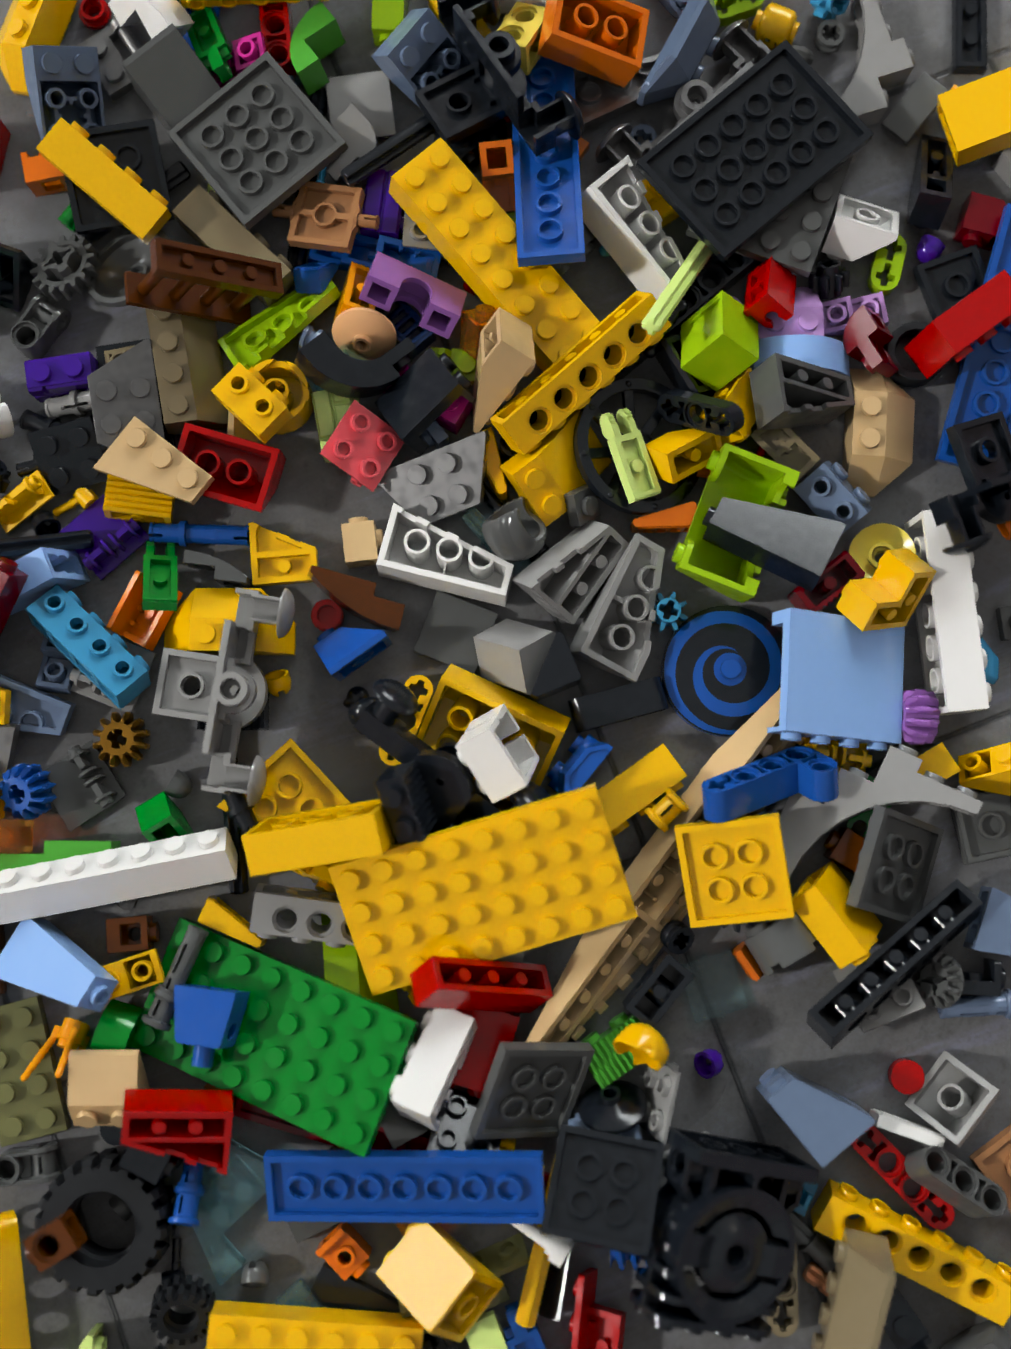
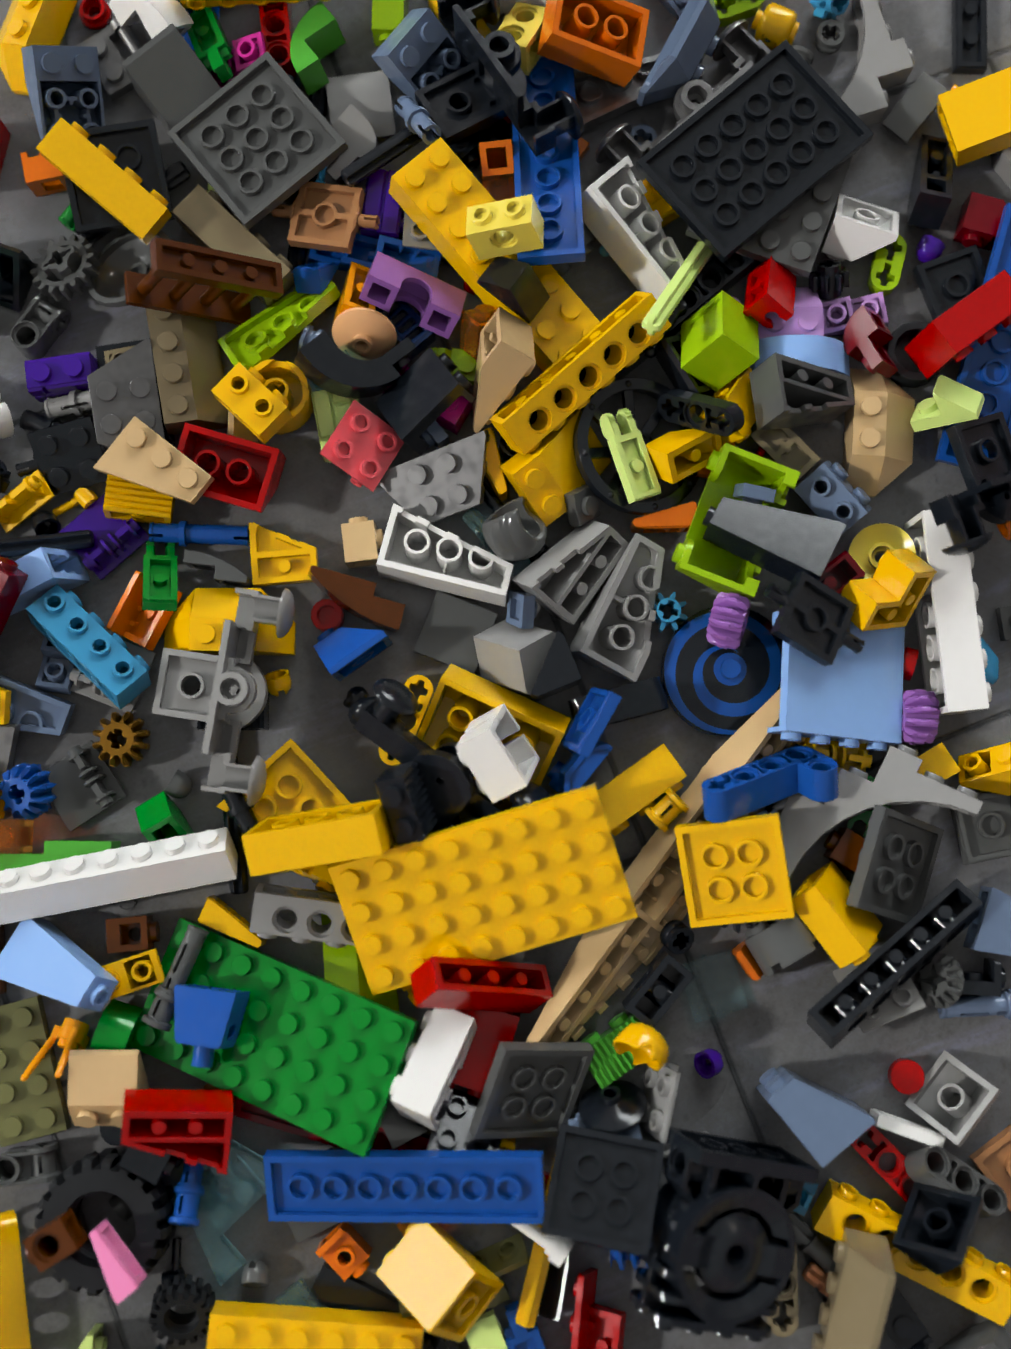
(117, 1262): none -> bright pink slope
(417, 119): none -> sand blue pin
(505, 227): none -> light yellow brick
(515, 286): none -> black slope
(521, 609): none -> sand blue plate
(590, 721): none -> blue tile
(728, 620): none -> medium lavender gear
(754, 493): none -> sand blue plate
(813, 618): none -> black plate
(910, 661): none -> red tile
(937, 1227): none -> black slope
(949, 405): none -> yellowish green slope

